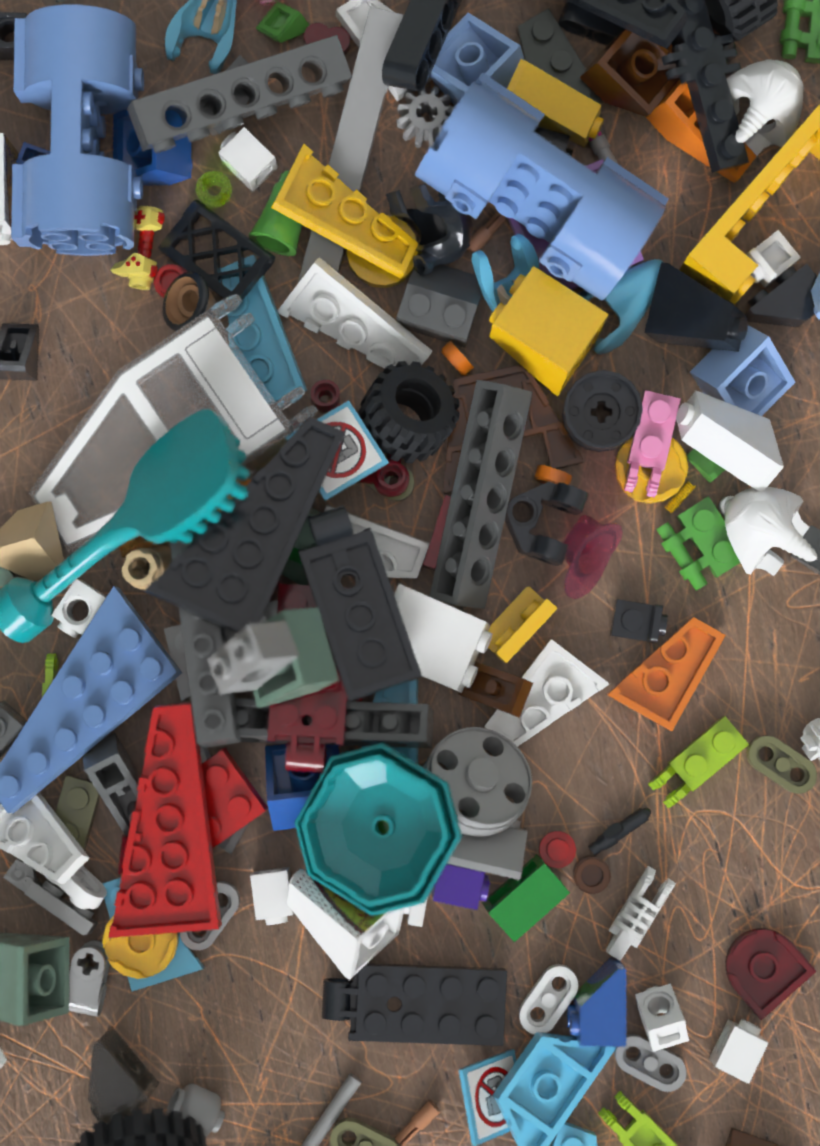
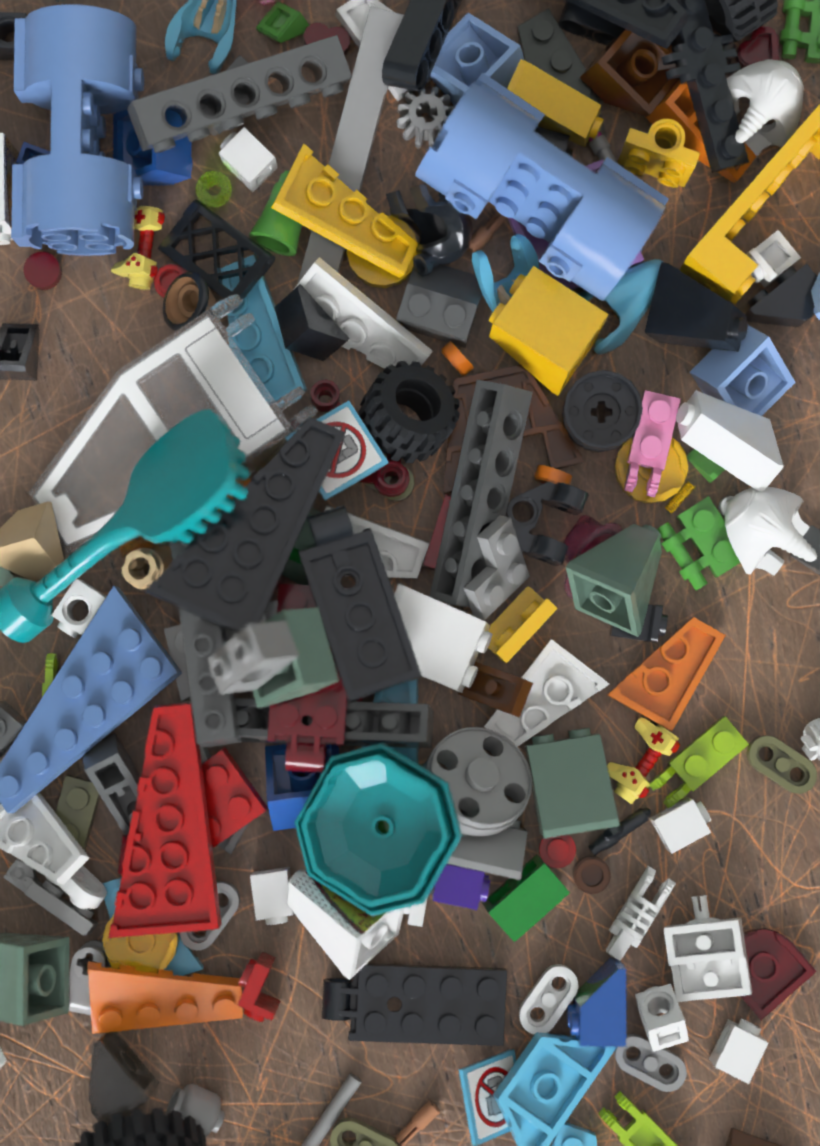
(42, 270): none -> dark red tile
(142, 1000): none -> orange wing
(256, 1003): none -> red bracket
(307, 326): none -> black slope
(504, 568): none -> light grey plate
(571, 784): none -> sand green slope
(617, 577): none -> sand green slope
(633, 781): none -> light yellow piece
(659, 153): none -> yellow plate
(681, 824): none -> white brick
(707, 956): none -> white plate
(760, 47): none -> dark red tile

